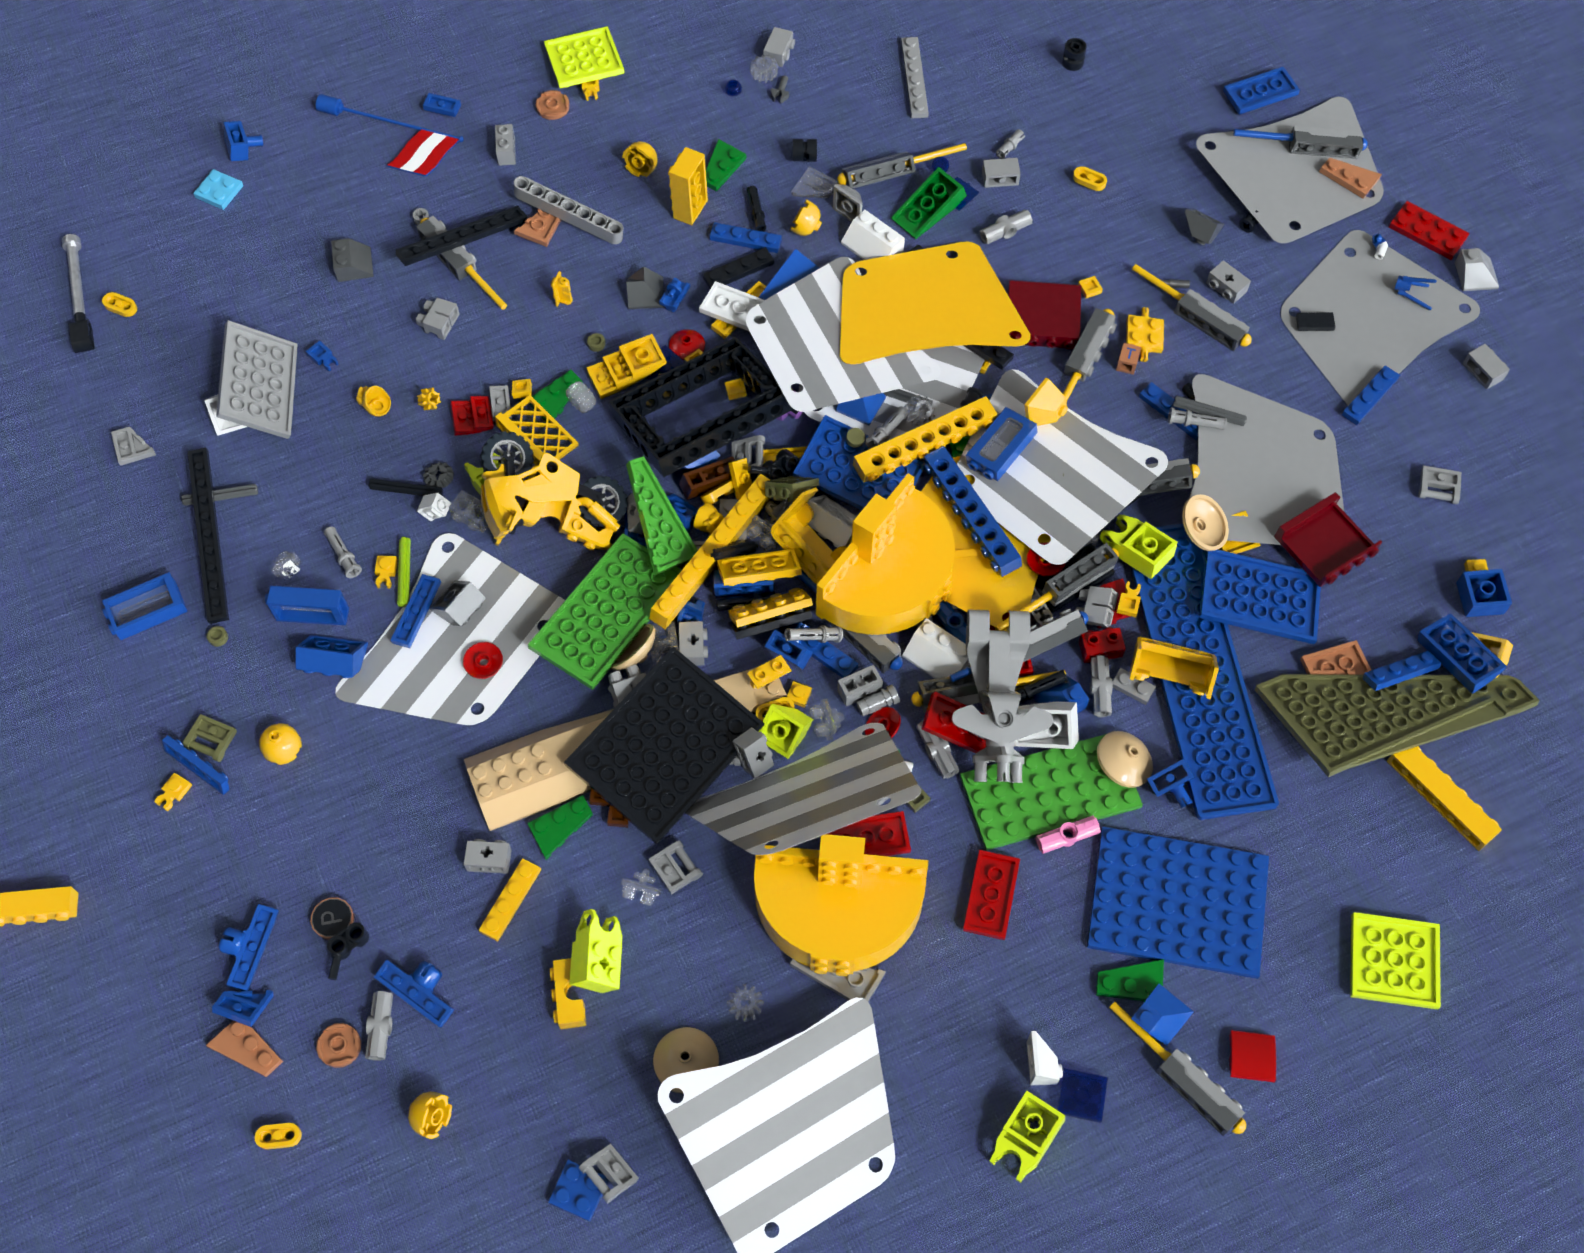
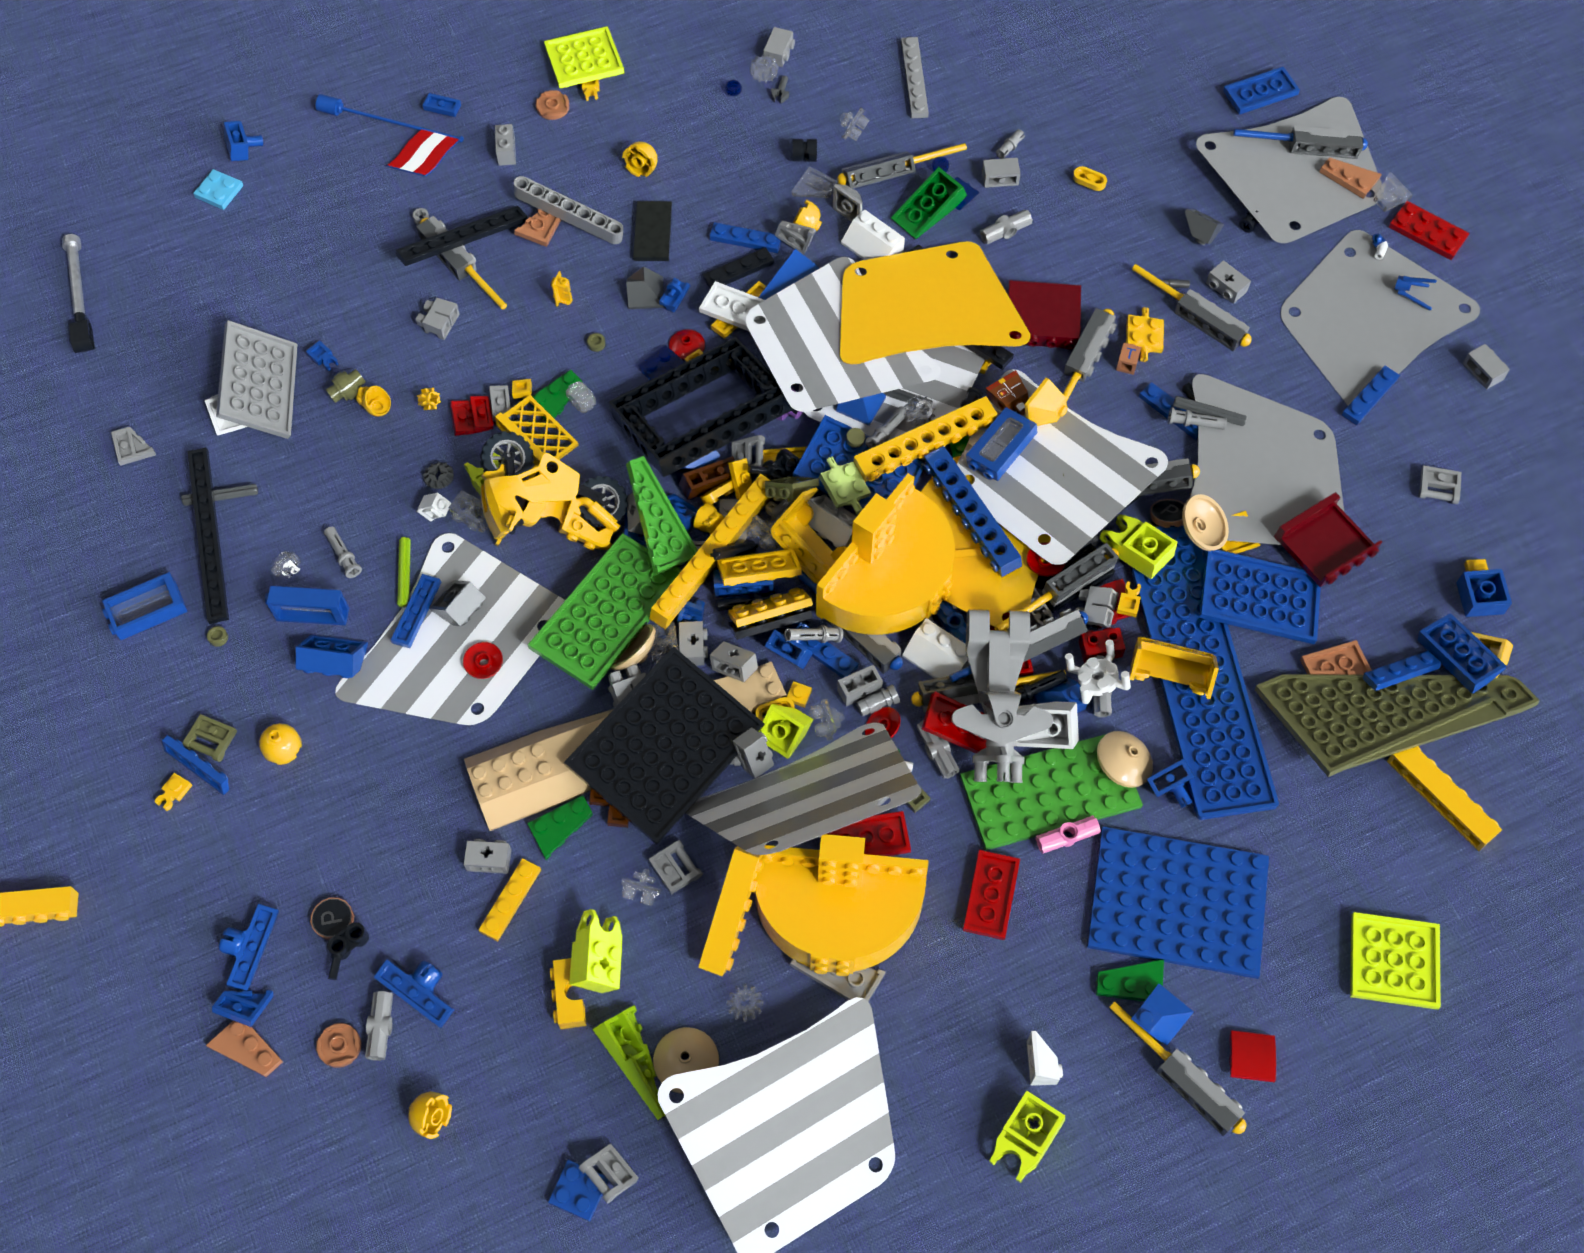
(123, 305): yellow plate -> none
(278, 1136): yellow plate -> none
(345, 385): none -> olive piece
(351, 260): dark grey slope -> none
(384, 569): yellow plate -> none
(403, 487): black axle -> none
(624, 1043): none -> lime wedge
(626, 366): yellow slope -> none
(652, 231): none -> pearl dark grey tile
(688, 185): yellow brick -> none
(723, 164): green wing -> none
(730, 911): none -> yellow brick
(733, 661): none -> light grey brick
(735, 389): yellow plate -> none
(757, 214): black pin -> none
(768, 672): yellow hinge -> none
(795, 235): none -> light grey wing
(844, 484): none -> yellowish green plate
(859, 120): none -> clear hips
(1008, 393): none -> dark orange torso
(1074, 54): black wheel -> none
(1082, 1095): clear blue plate -> none
(1090, 287): yellow plate -> none
(1093, 667): none -> white plate
(1135, 689): light grey plate -> none
(1167, 513): none -> tile
(1315, 321): black tile -> none
(1391, 193): none -> clear wing
(1475, 270): light grey slope -> none

